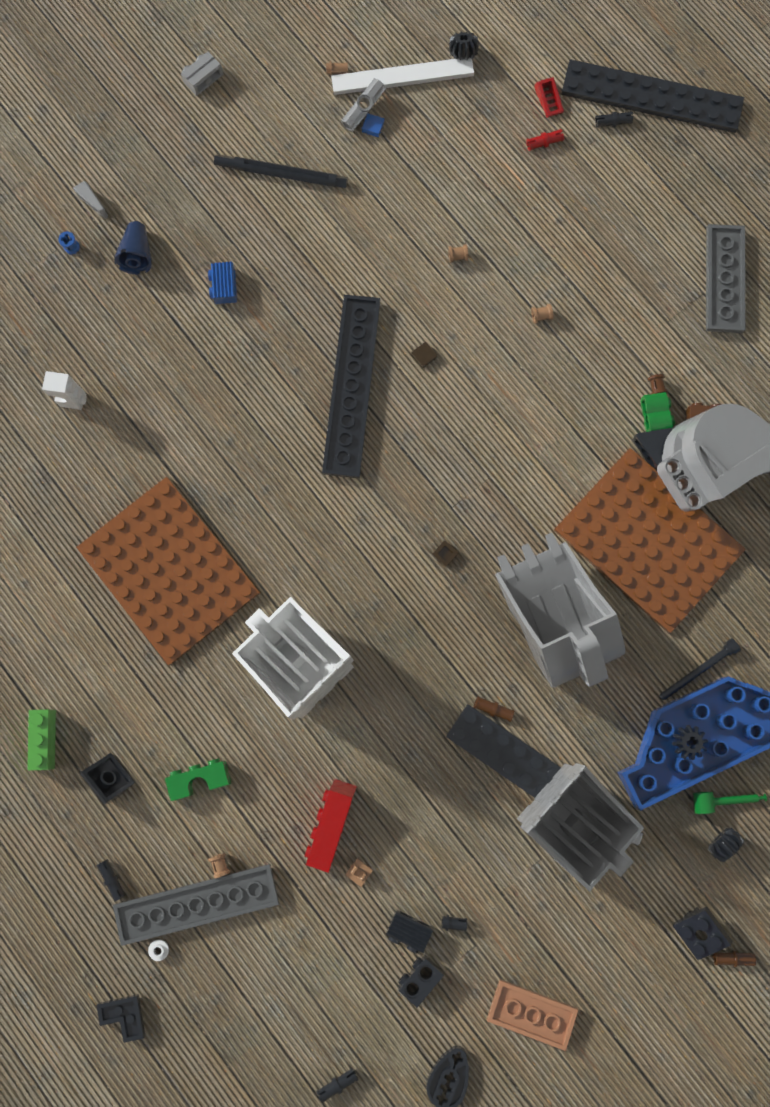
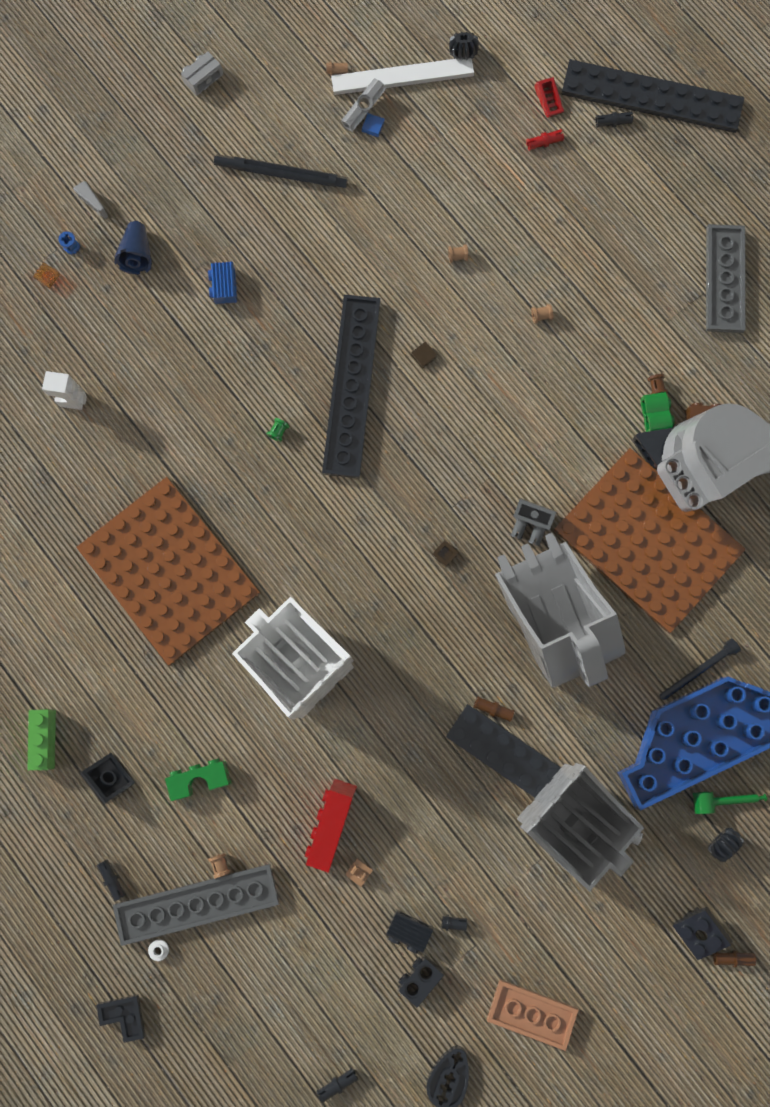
(46, 275): none -> clear orange plate
(278, 430): none -> green bush
(538, 515): none -> dark grey brick
(693, 749): black gear -> none

